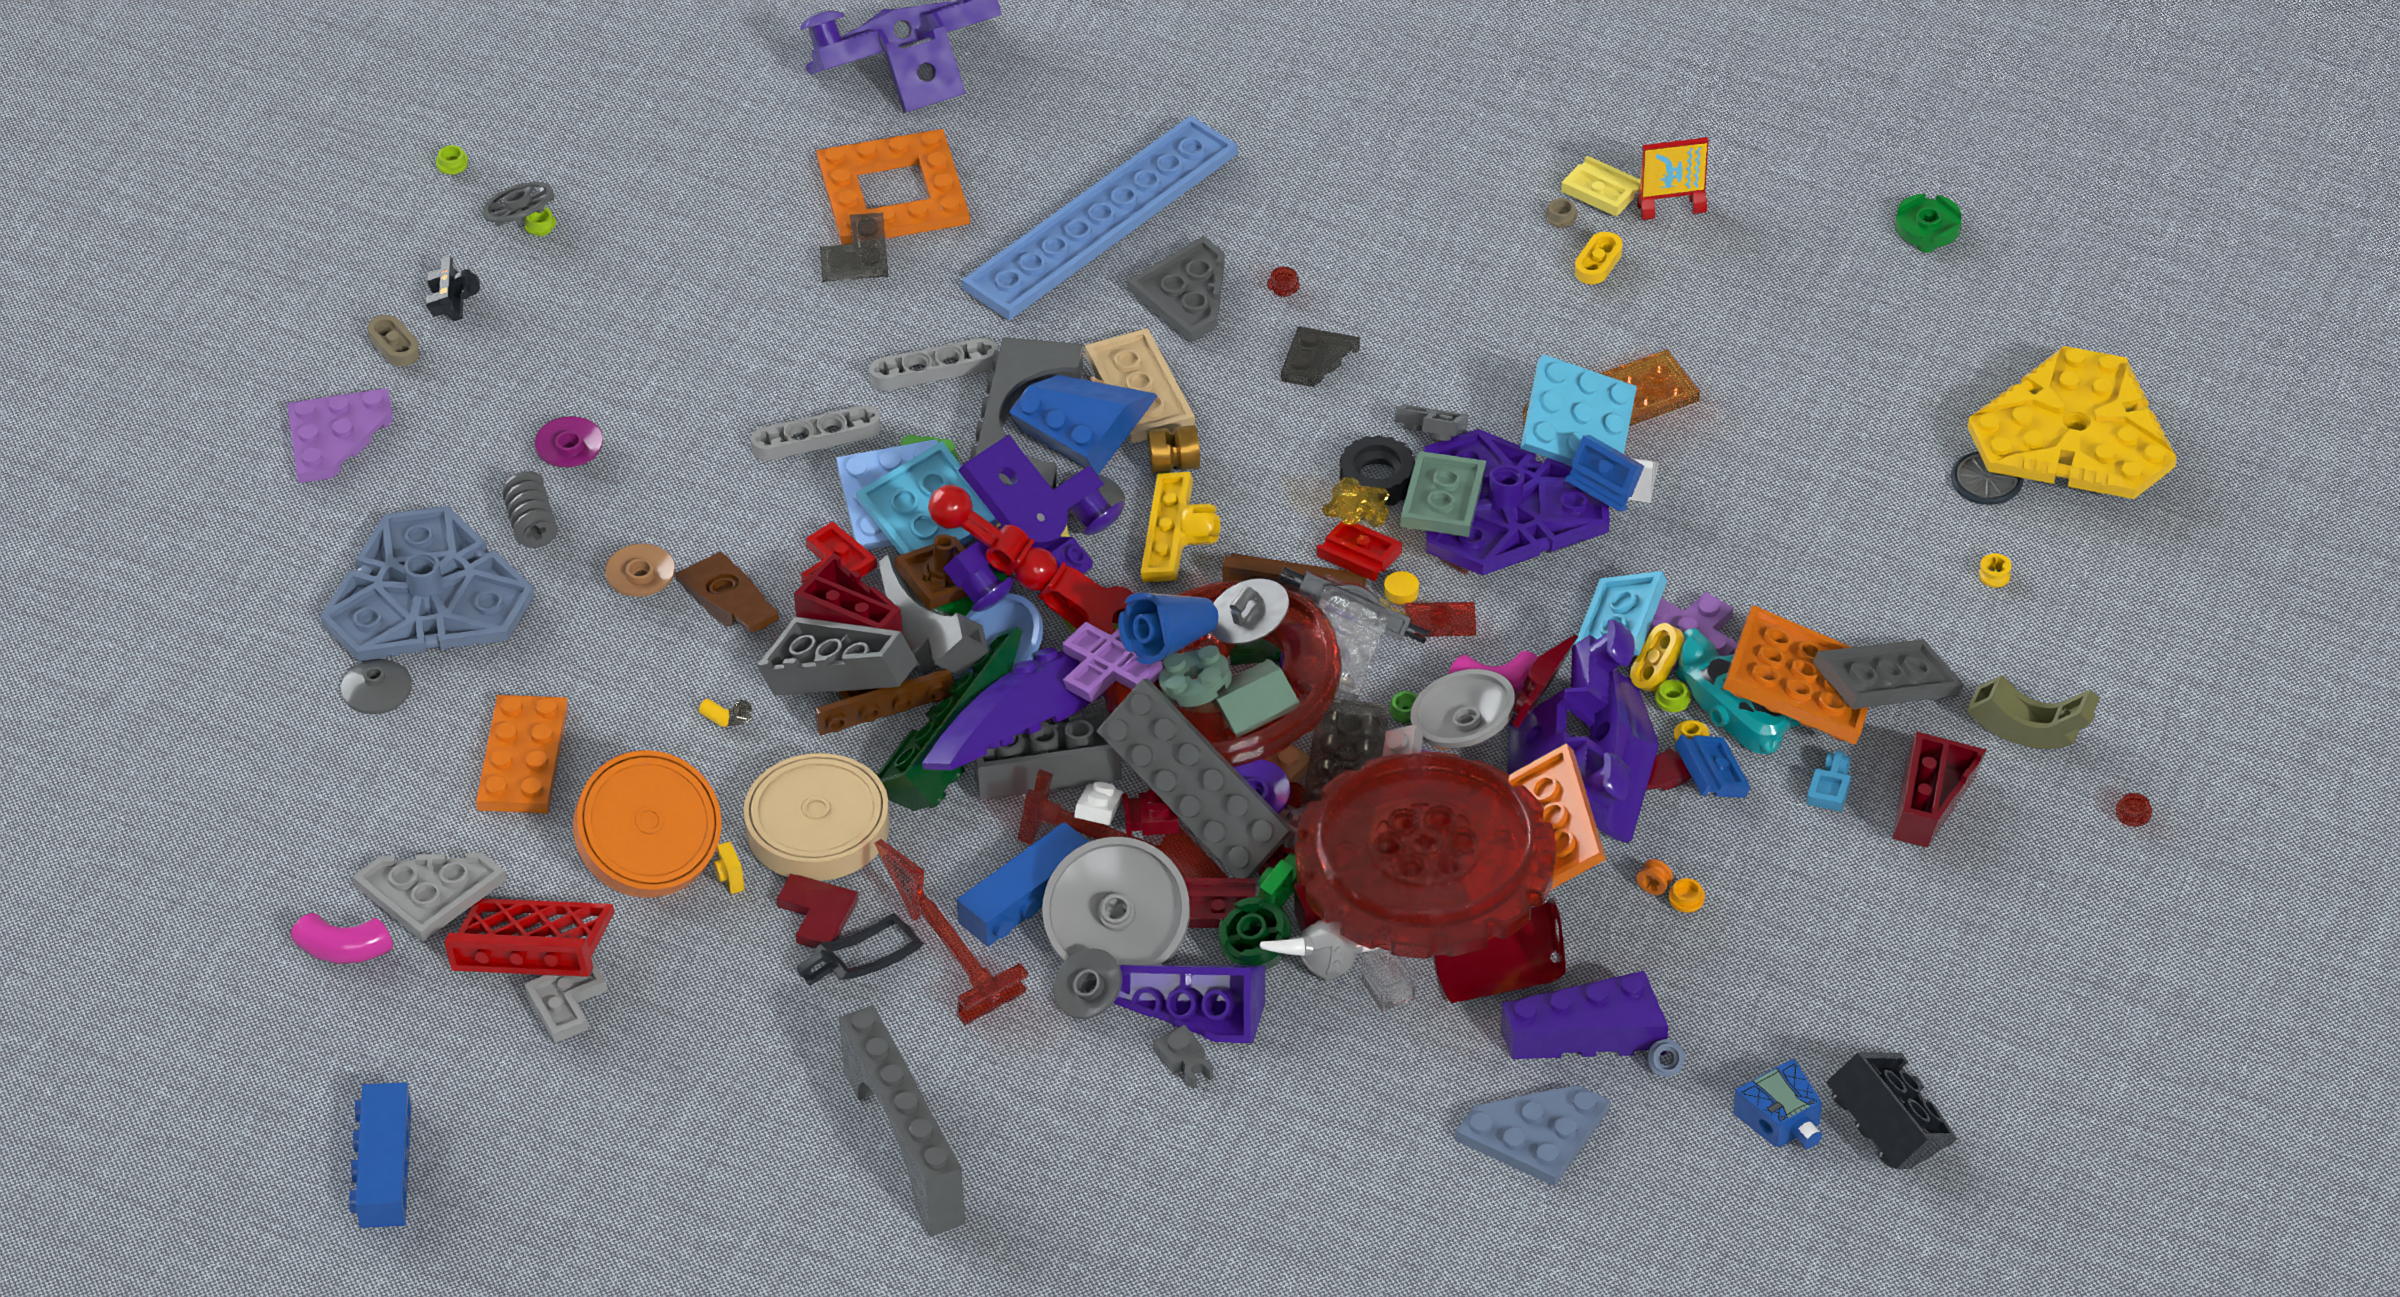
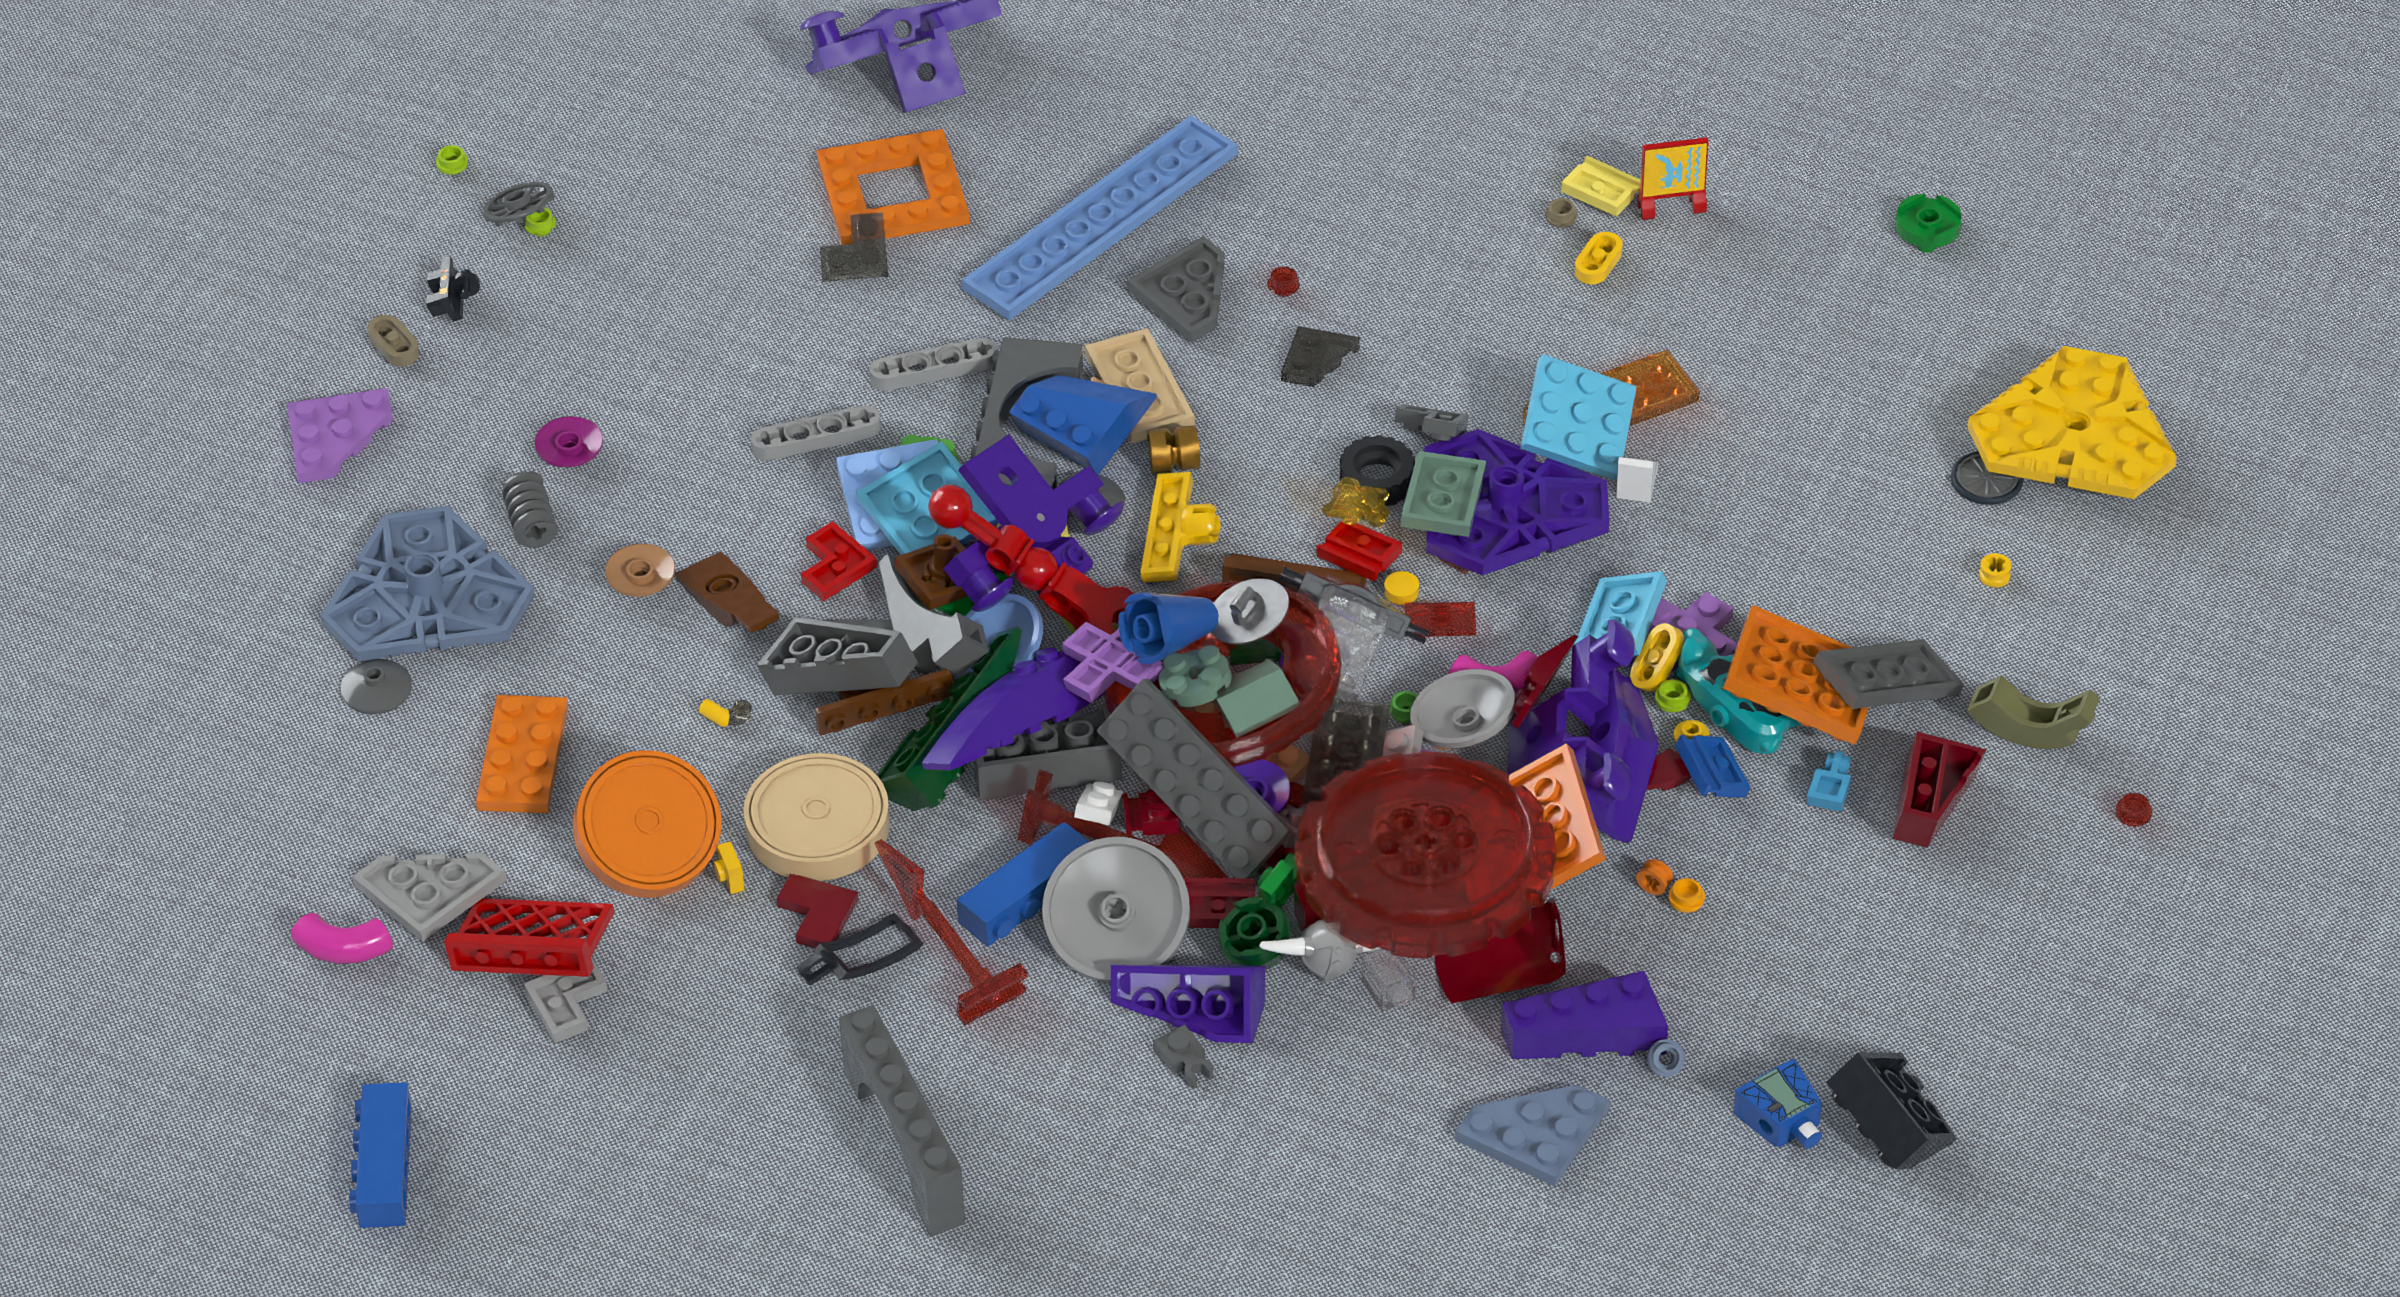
(842, 597): dark red wedge -> none
(1079, 975): dark grey dish -> none
(1604, 472): blue plate -> none

